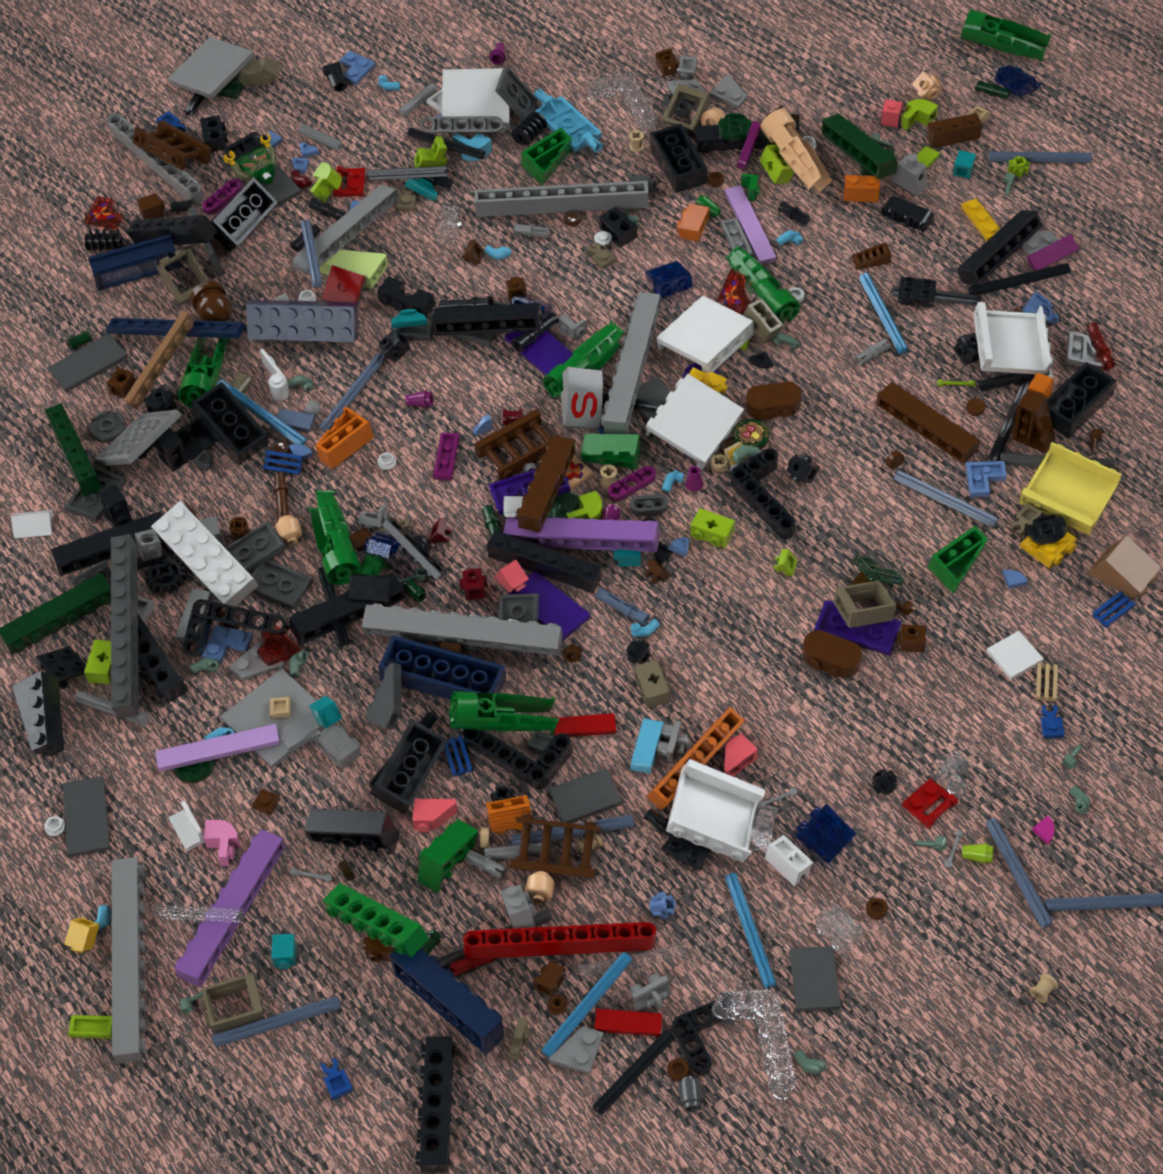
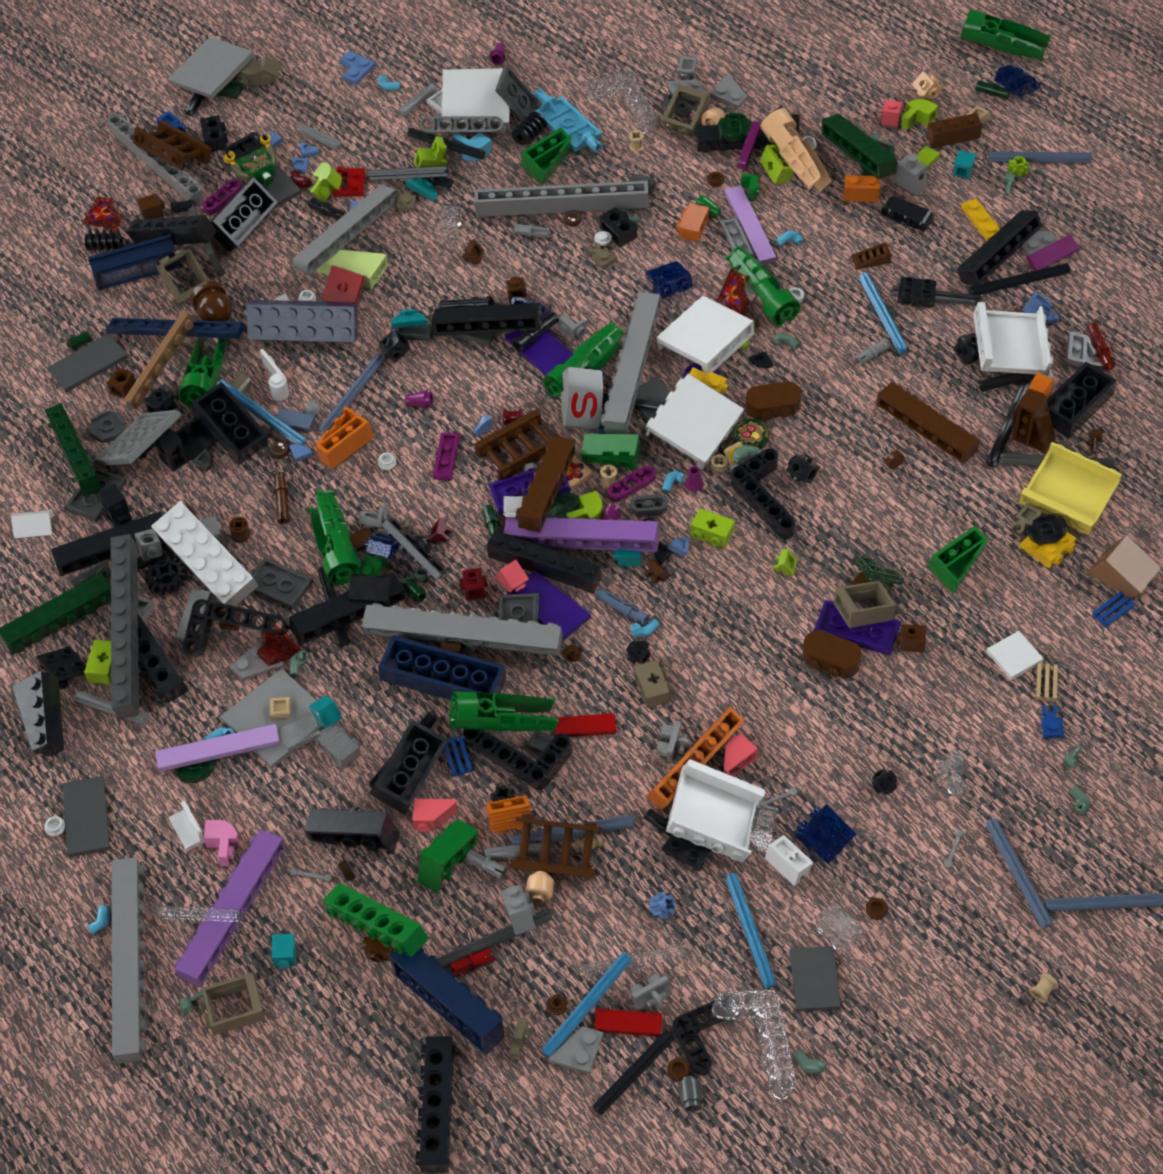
(81, 934): yellow brick -> none
(90, 1026): lime tile -> none
(205, 664): sand green arm -> none
(225, 638): medium blue plate -> none
(257, 547): dark grey tile -> none
(266, 802): reddish brown plate -> none
(268, 459): blue tile -> none
(276, 1021): sand blue axle -> none
(289, 529): light nougat head -> none
(299, 243): black axle -> none
(301, 380): sand green arm -> none
(311, 253): sand blue axle -> none
(335, 76): black piece -> none
(336, 1081): blue plate -> none
(388, 699): dark grey slope -> none
(393, 292): black arch -> none
(434, 938): dark green pin -> none
(484, 839): tan tile -> none
(499, 253): medium azure arm -> none
(523, 941): red beam -> none
(550, 978): reddish brown brick -> none
(585, 796): dark grey tile -> none
(645, 749): medium azure beam -> none
(666, 62): reddish brown brick -> none
(678, 158): black brick -> none
(764, 320): dark tan brick -> none
(794, 213): black axle -> none
(905, 608): reddish brown hand -> none
(925, 798): red plate -> none
(939, 843): sand green hand -> none
(940, 382): lime hinge -> none
(946, 498): sand blue axle -> none
(975, 407): reddish brown tile -> none
(978, 852): lime cone -> none
(980, 473): medium blue plate -> none
(1014, 579): medium blue tile -> none
(1045, 829): dark pink tile -> none

